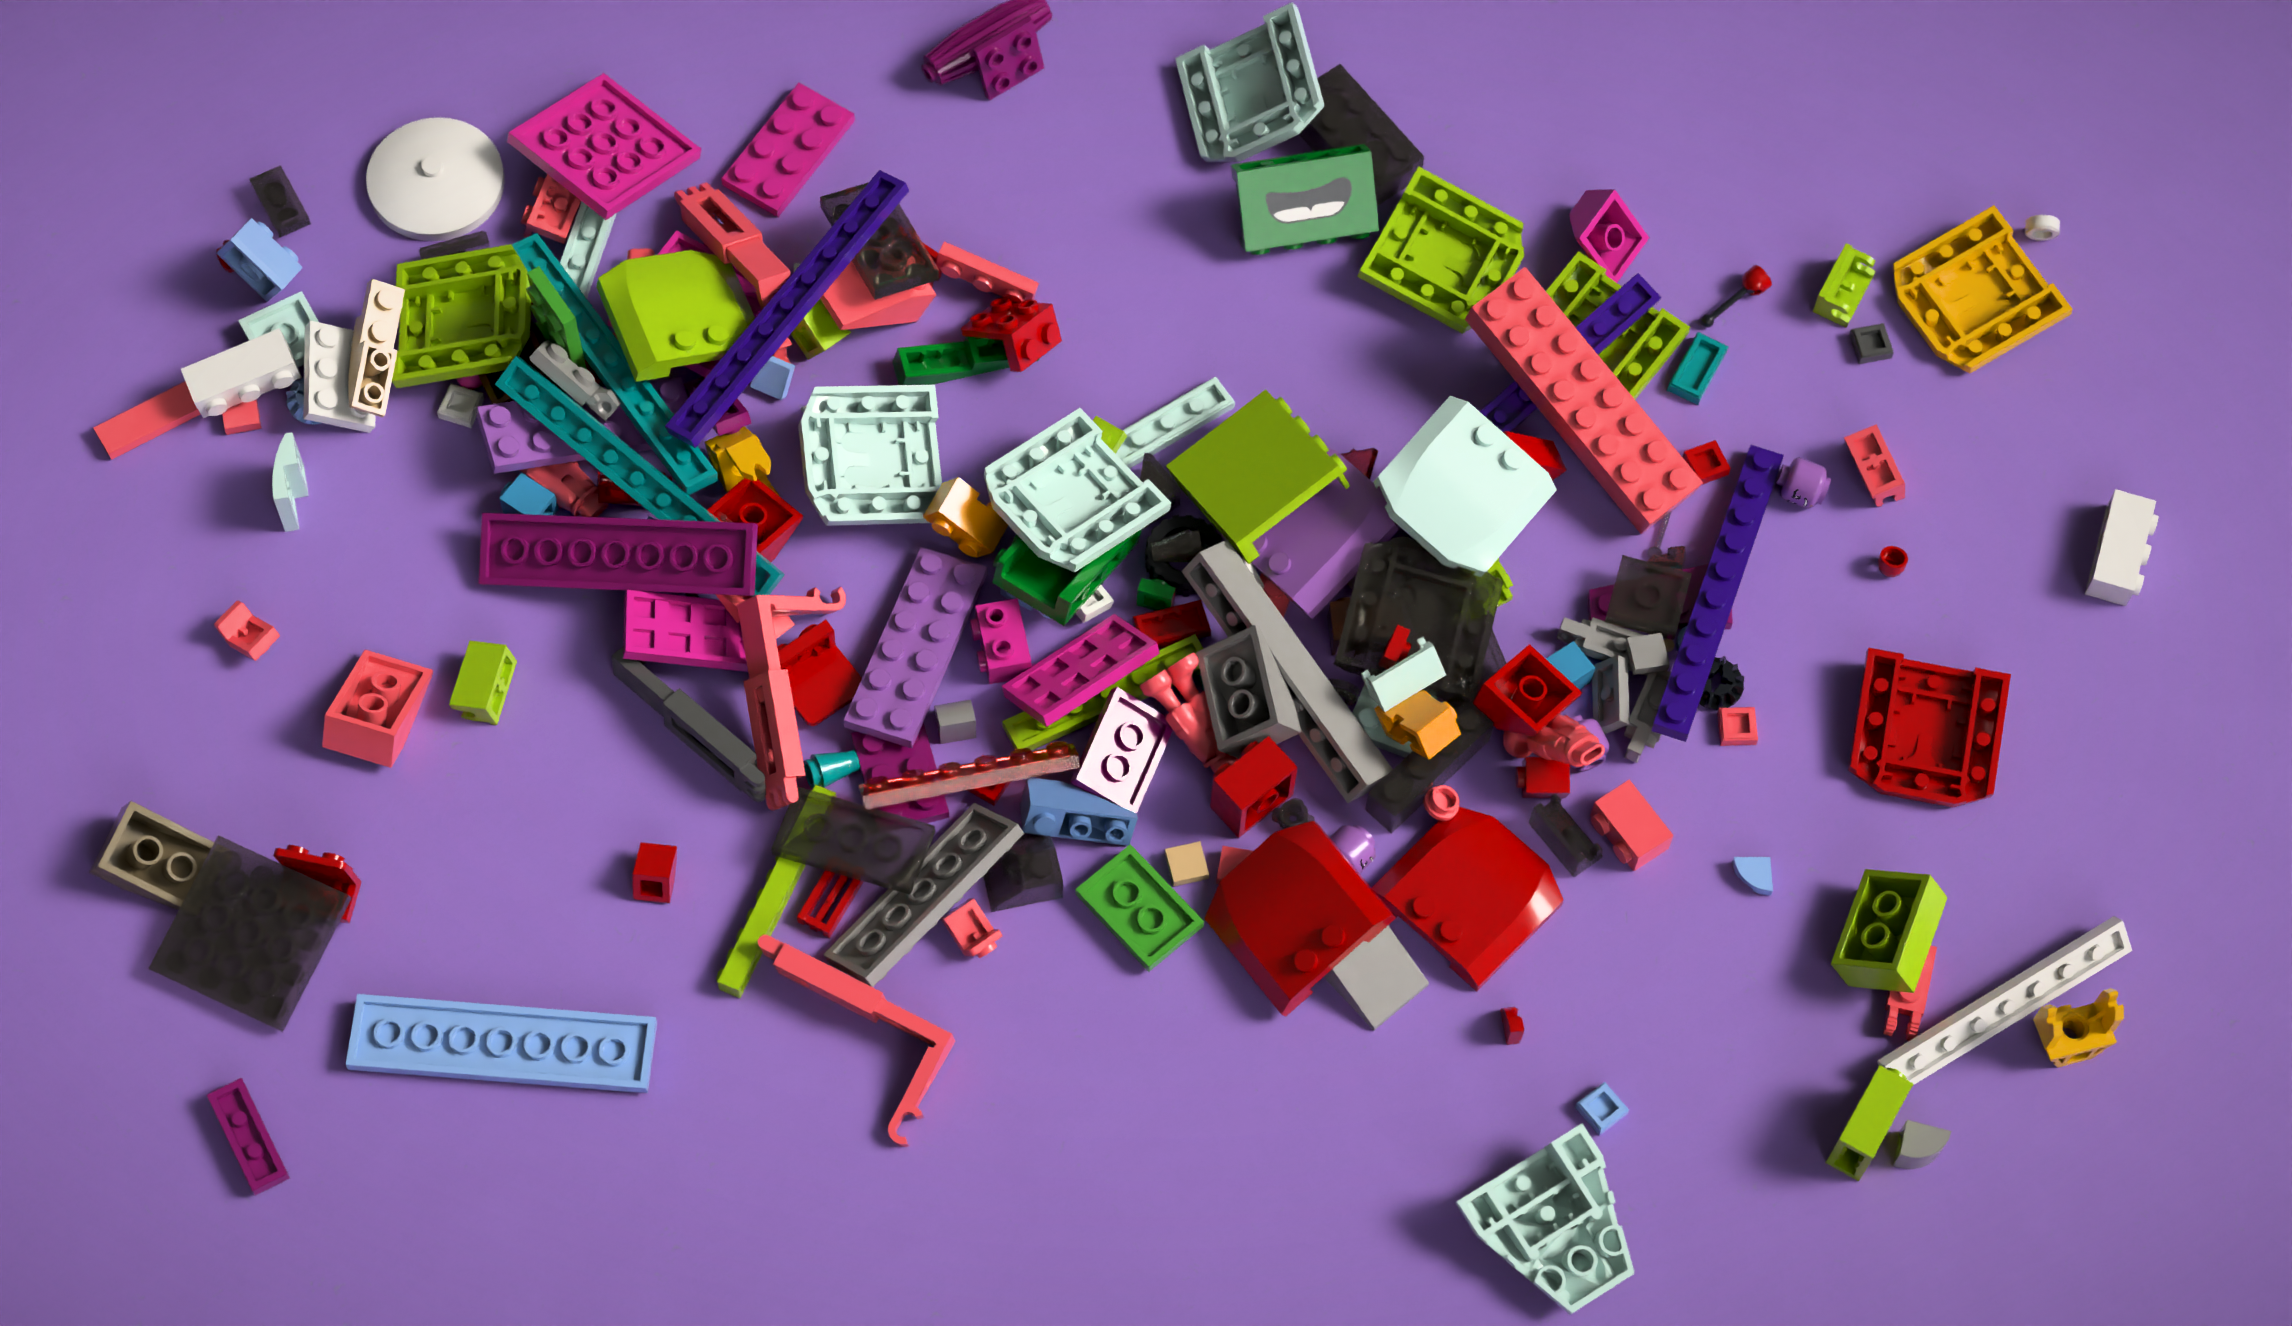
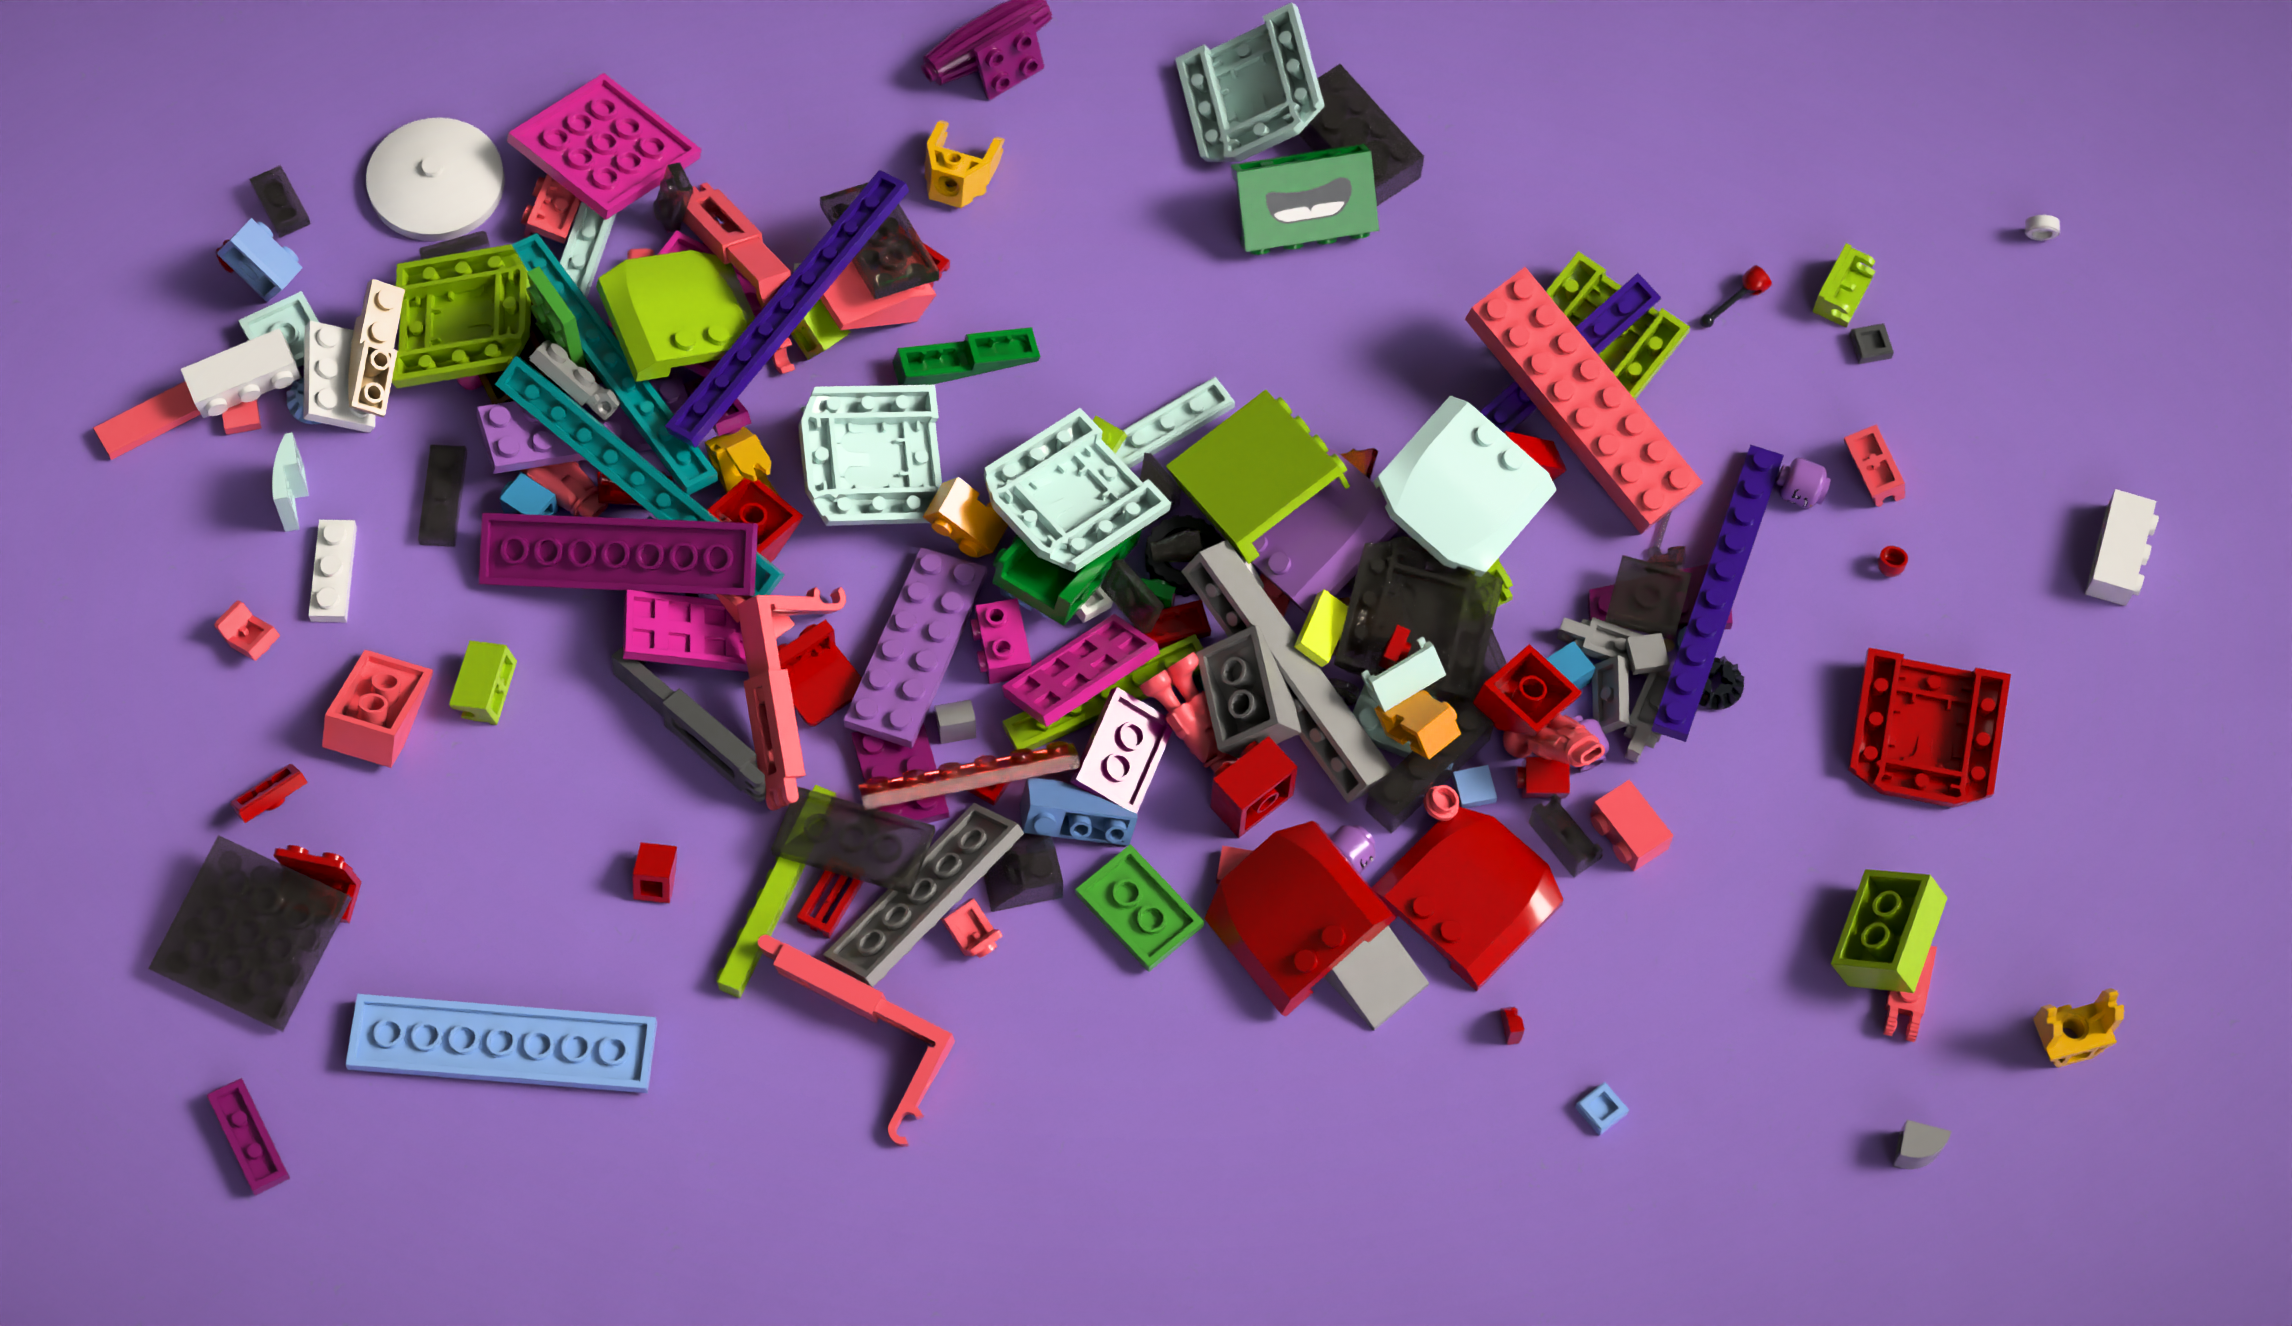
(151, 856): dark tan slope -> none
(268, 793): none -> red plate
(332, 571): none -> white plate
(442, 495): none -> clear smoke plate
(460, 405): white tile -> none
(673, 197): none -> clear smoke plate
(774, 378): light blue tile -> none
(788, 149): dark pink plate -> none
(830, 767): teal cone -> none
(963, 172): none -> yellow piece
(985, 274): coral plate -> none
(1024, 327): red bracket -> none
(1132, 596): none -> clear smoke plate
(1186, 863): tan tile -> none
(1294, 807): clear smoke plate -> none
(1322, 628): none -> neon yellow tile
(1443, 250): lime wedge -> none
(1474, 787): none -> light blue tile
(1555, 1221): light aqua wedge -> none
(1607, 231): dark pink slope -> none
(1697, 368): teal tile -> none
(1707, 461): red plate -> none
(1737, 726): coral tile -> none
(1755, 873): light blue tile -> none
(1869, 1122): lime brick -> none
(1976, 292): yellow wedge -> none
(2010, 1001): white plate -> none

